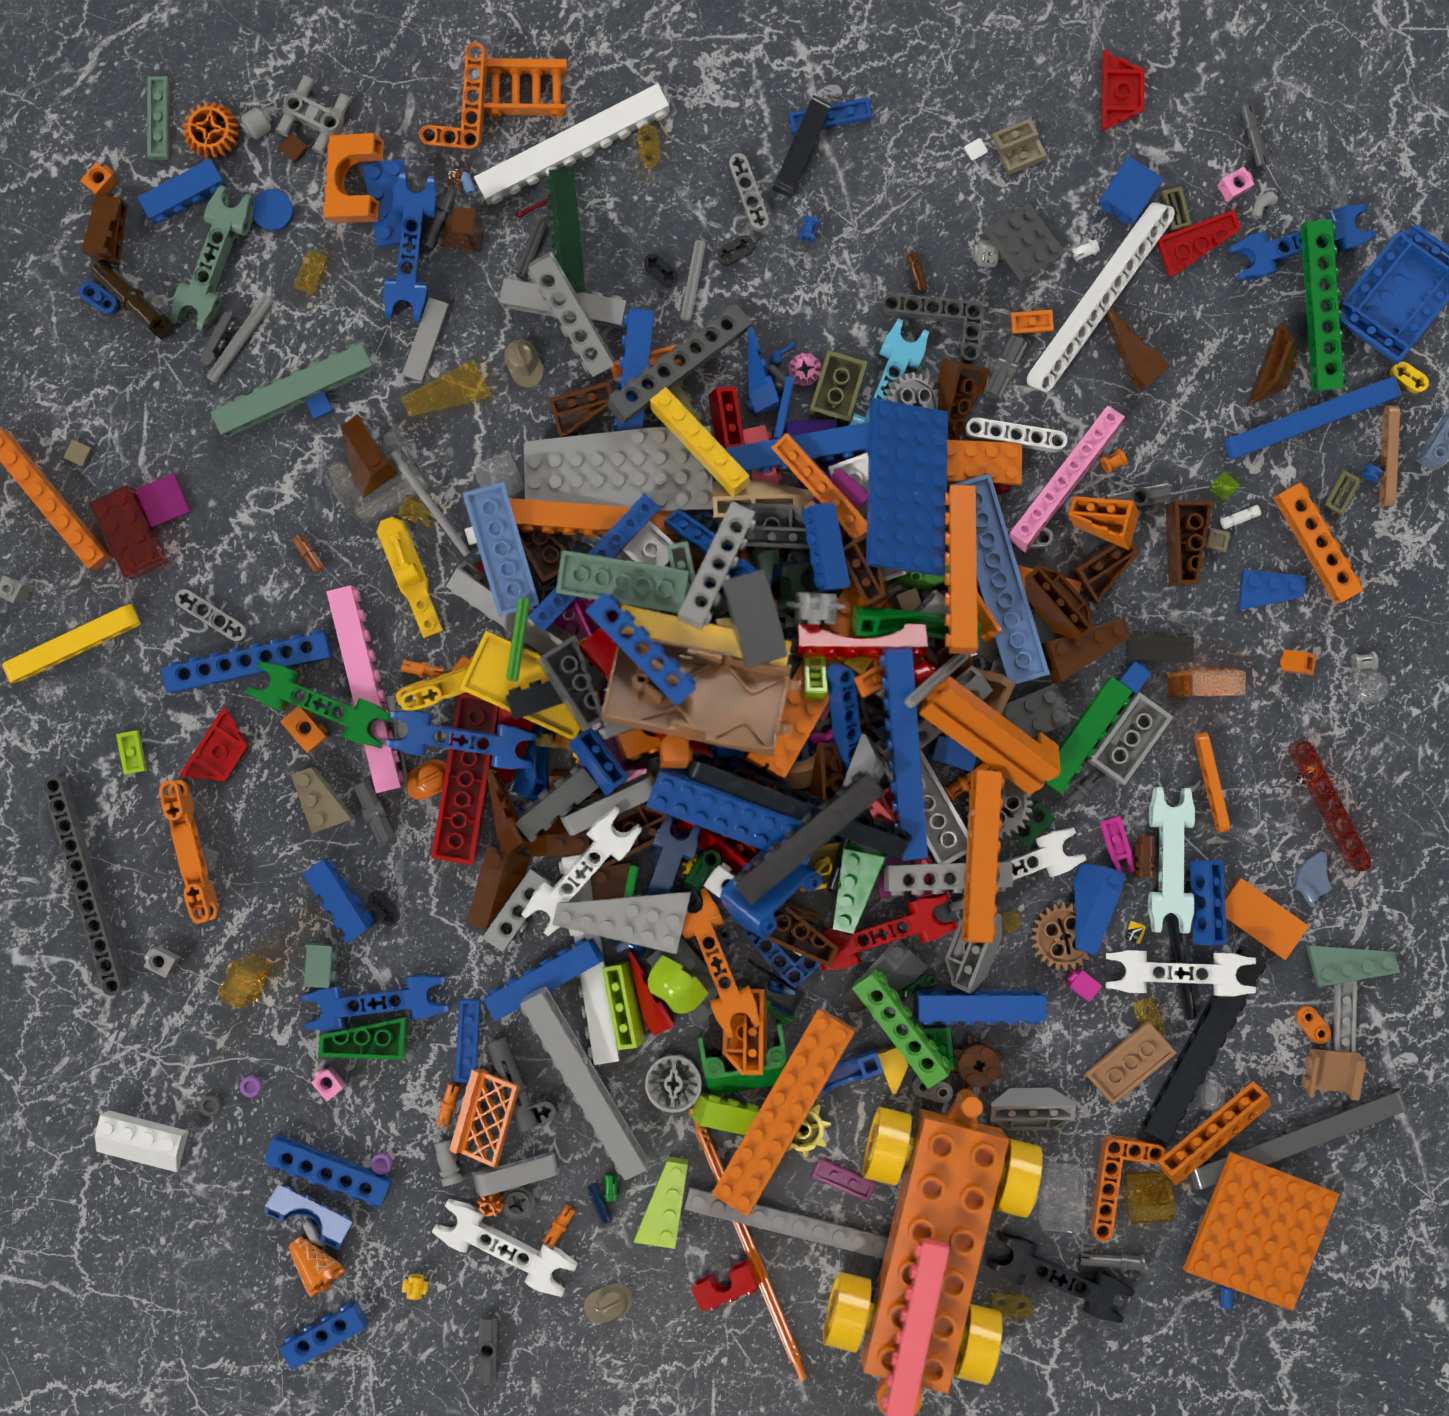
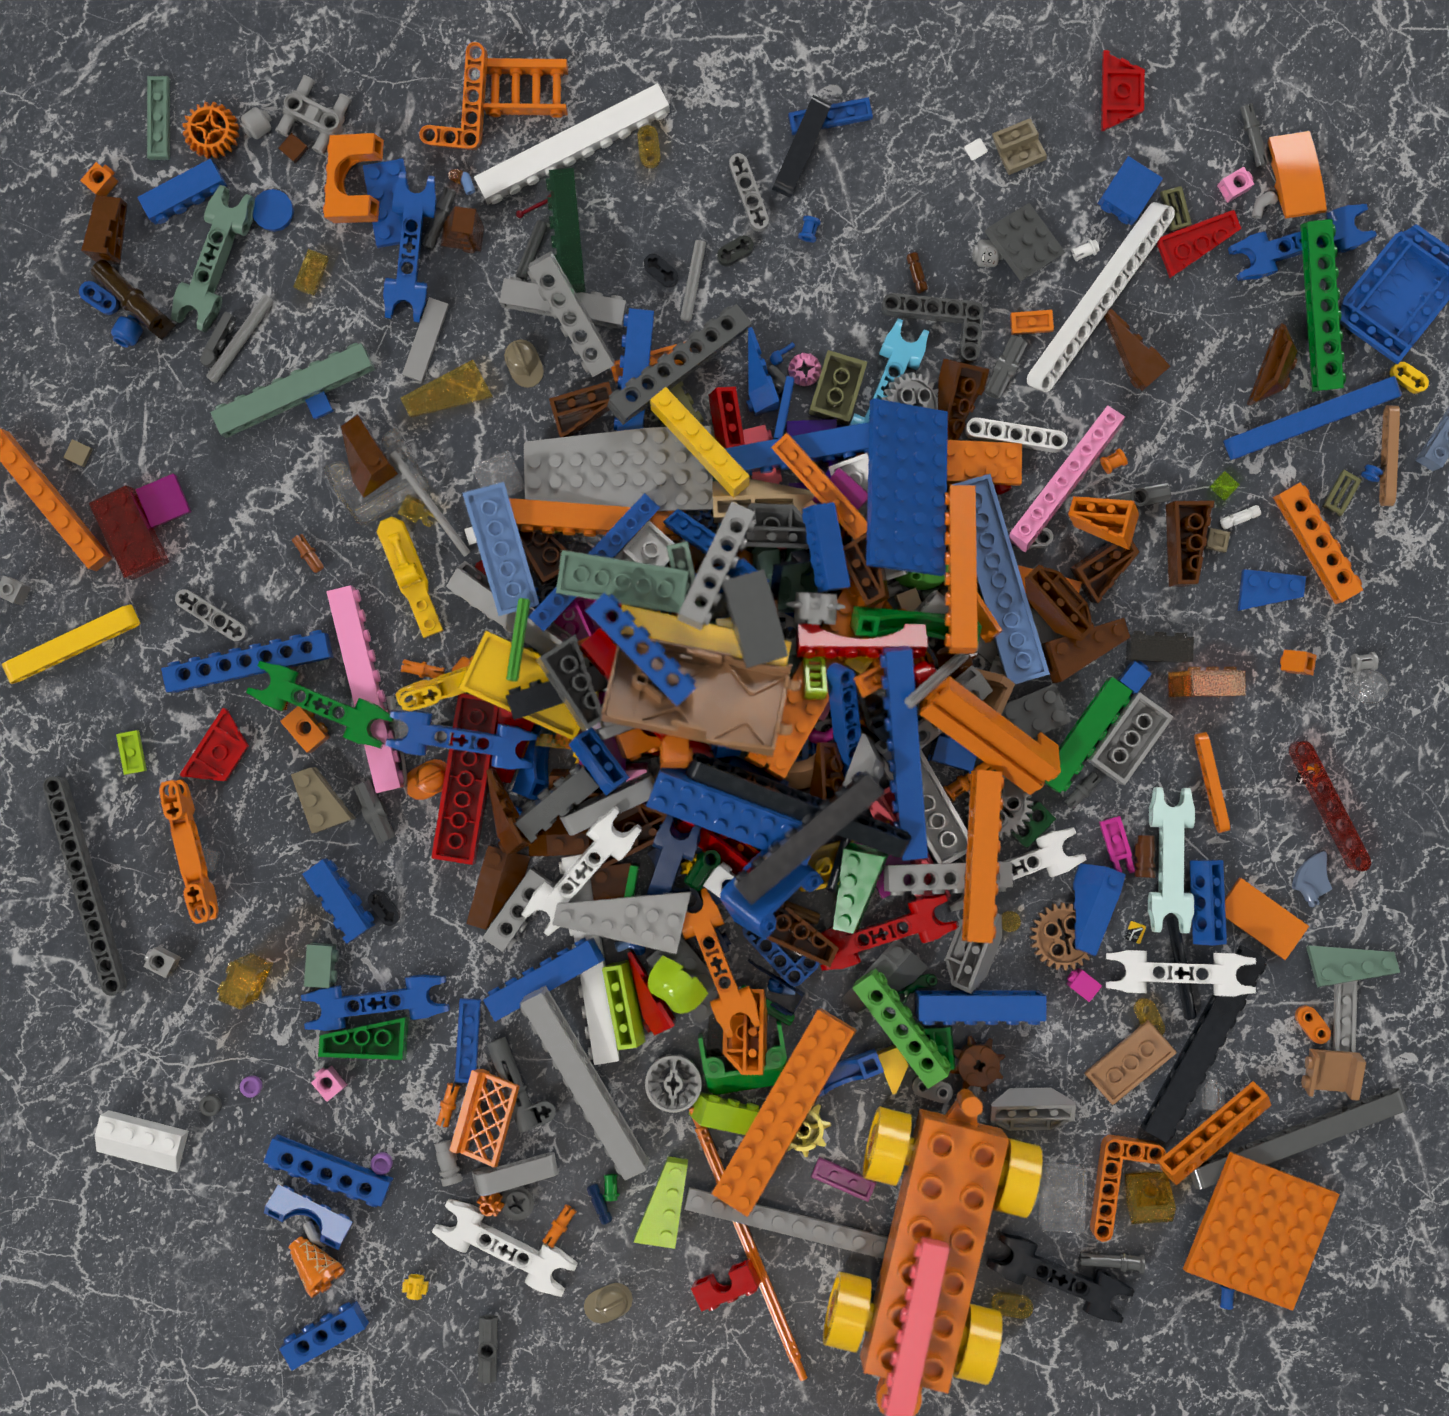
(126, 331): none -> blue head
(1297, 174): none -> orange slope

